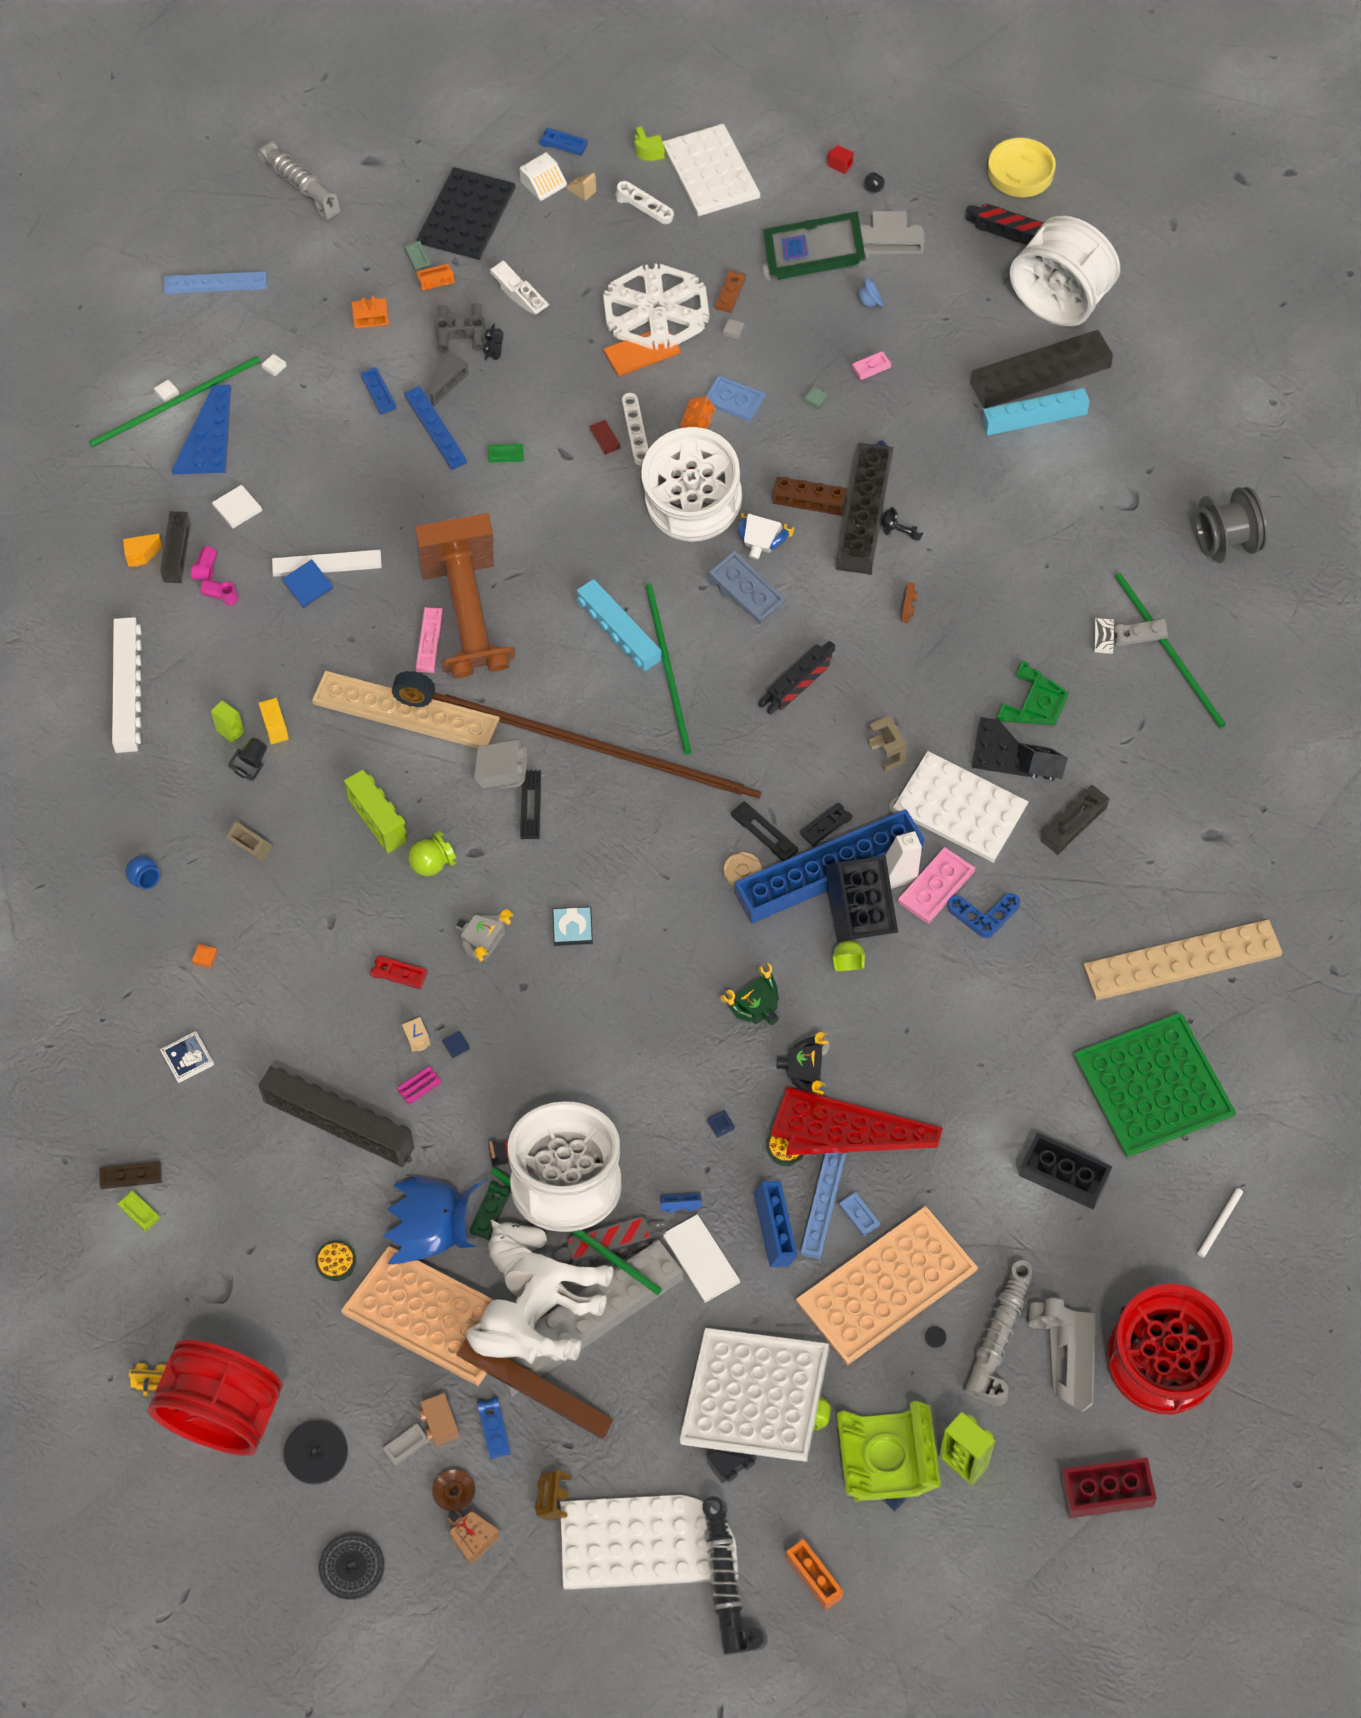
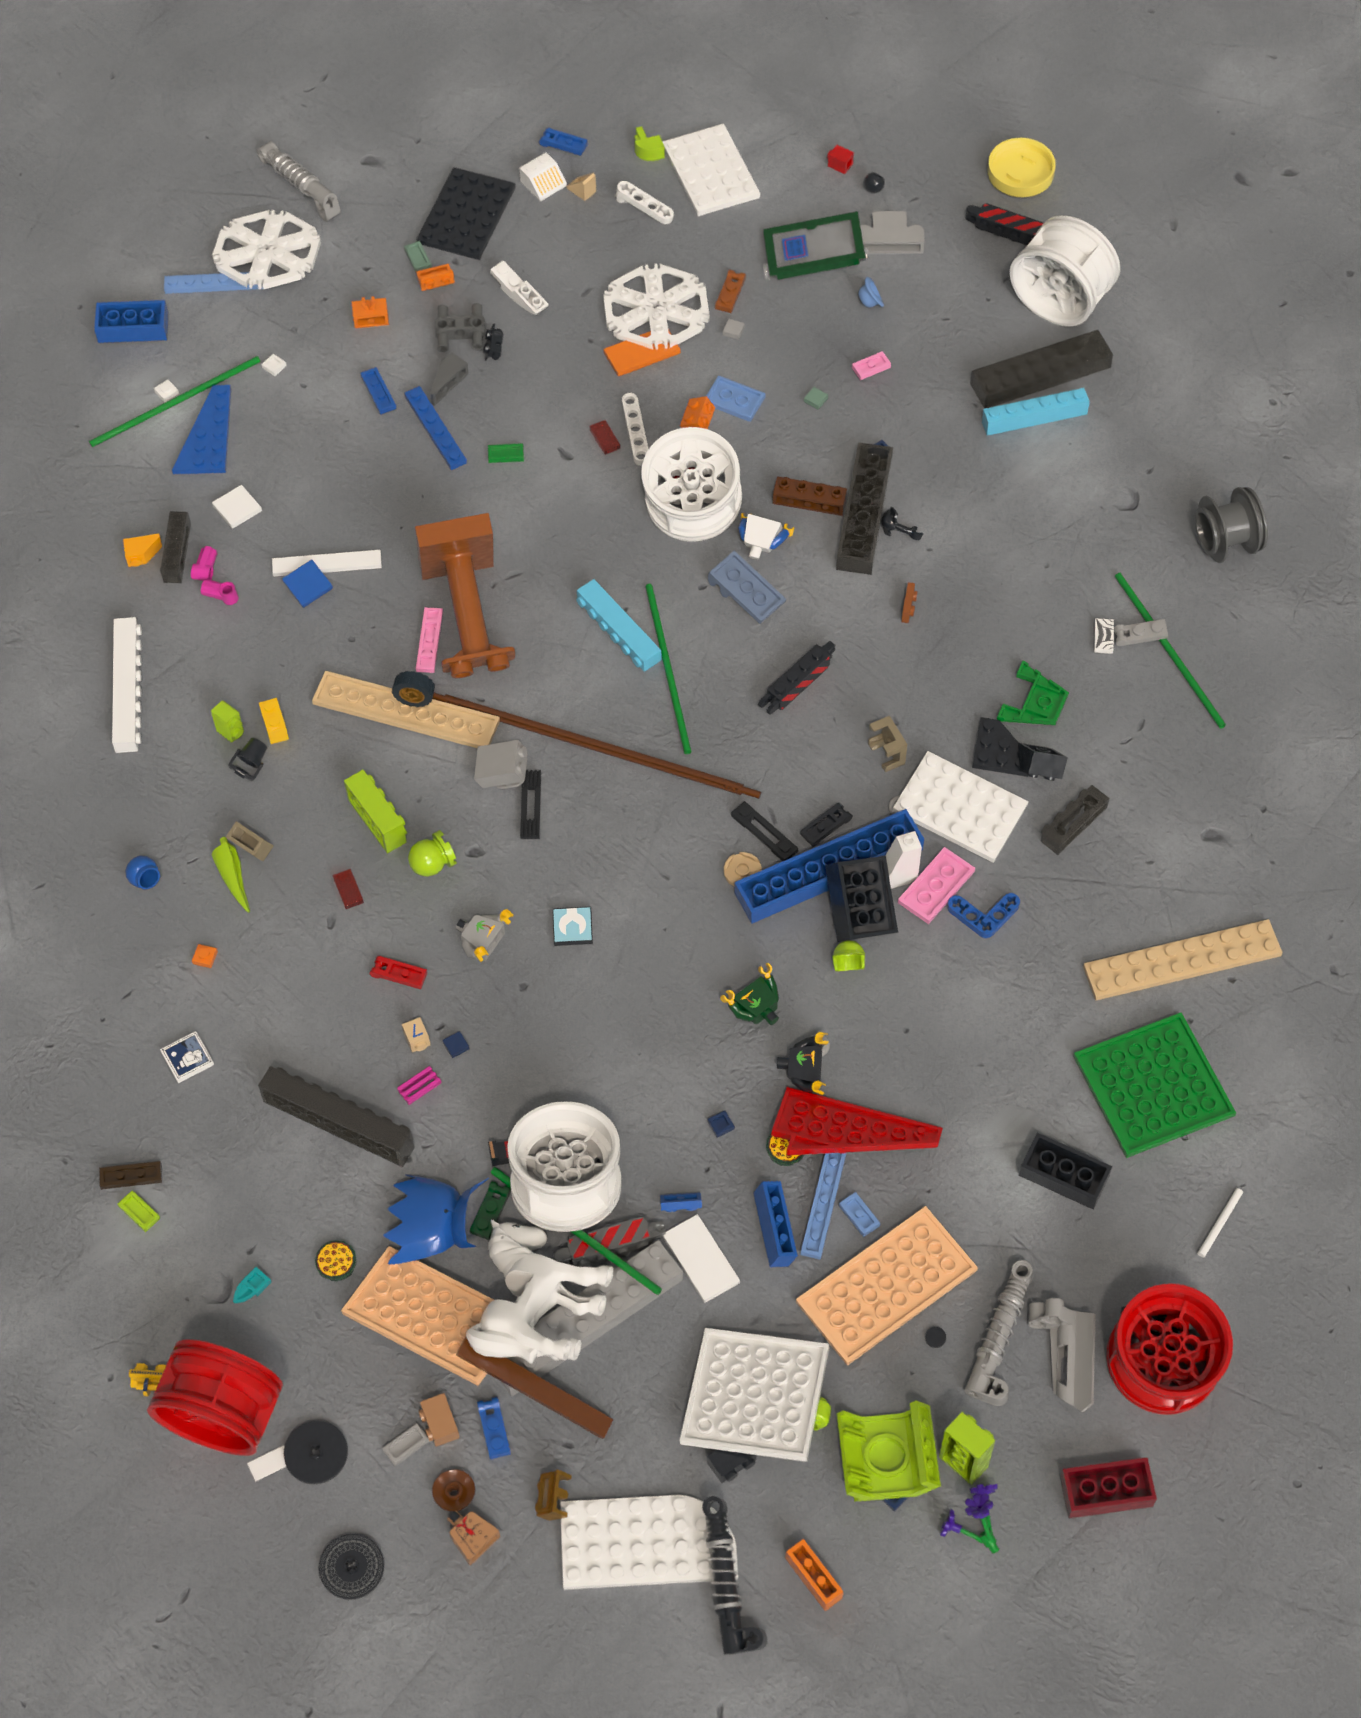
(131, 321): none -> blue brick
(229, 867): none -> lime piece
(251, 1286): none -> teal plate
(255, 250): none -> white plate
(267, 1463): none -> white sticker
(348, 889): none -> clear red tile
(978, 1508): none -> dark purple plant

